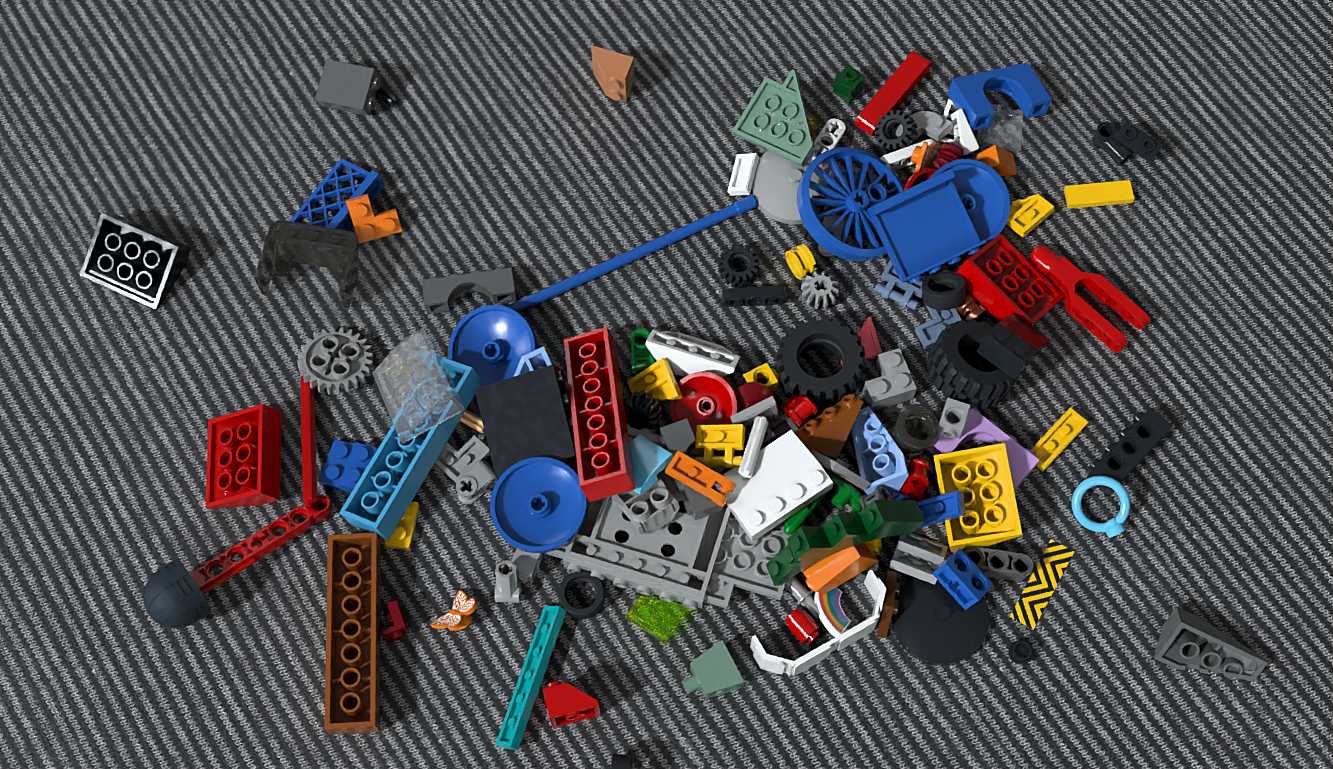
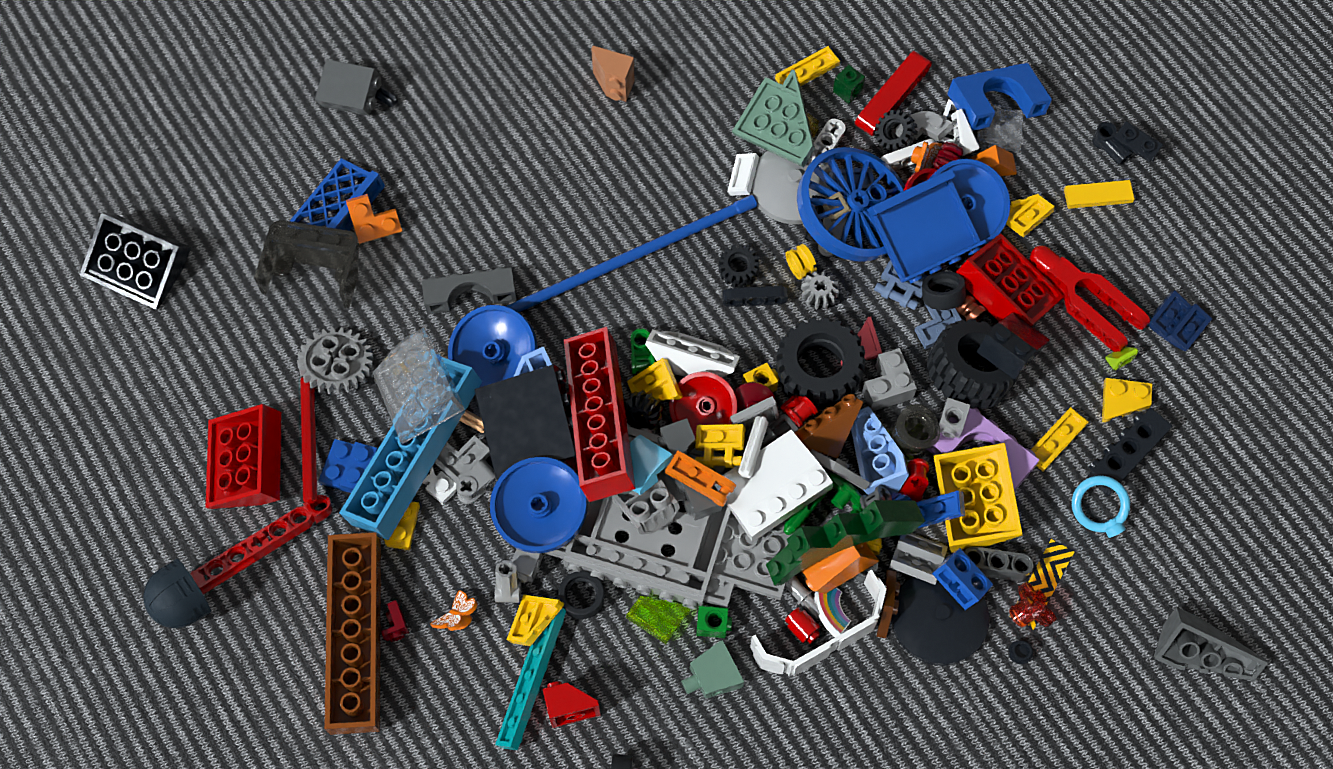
(440, 486): none -> white plate
(532, 618): none -> yellow wing
(706, 613): none -> green brick
(811, 67): none -> yellow tile
(838, 195): none -> dark tan slope
(1031, 607): none -> clear red plate
(1120, 359): none -> lime slope
(1124, 397): none -> yellow wing
(1179, 321): none -> dark blue slope

